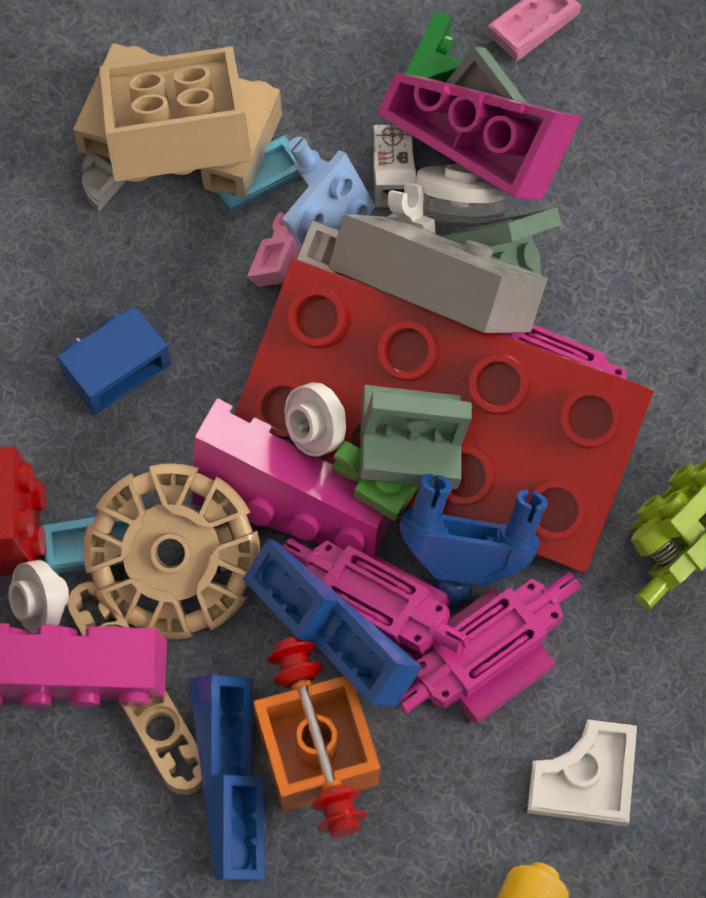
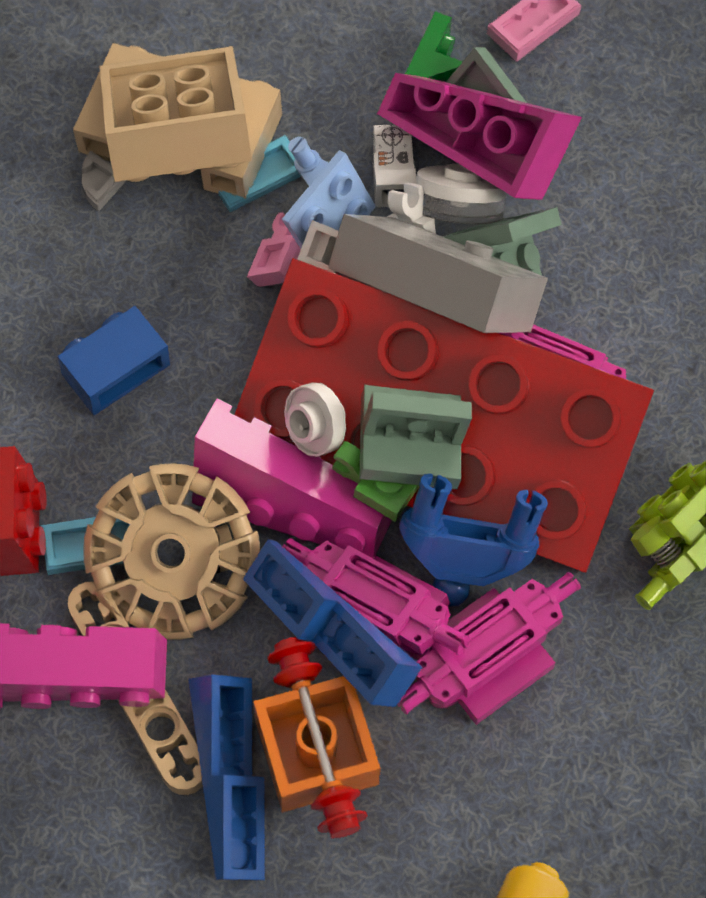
(37, 595): white plate -> none
(590, 779): white tile -> none

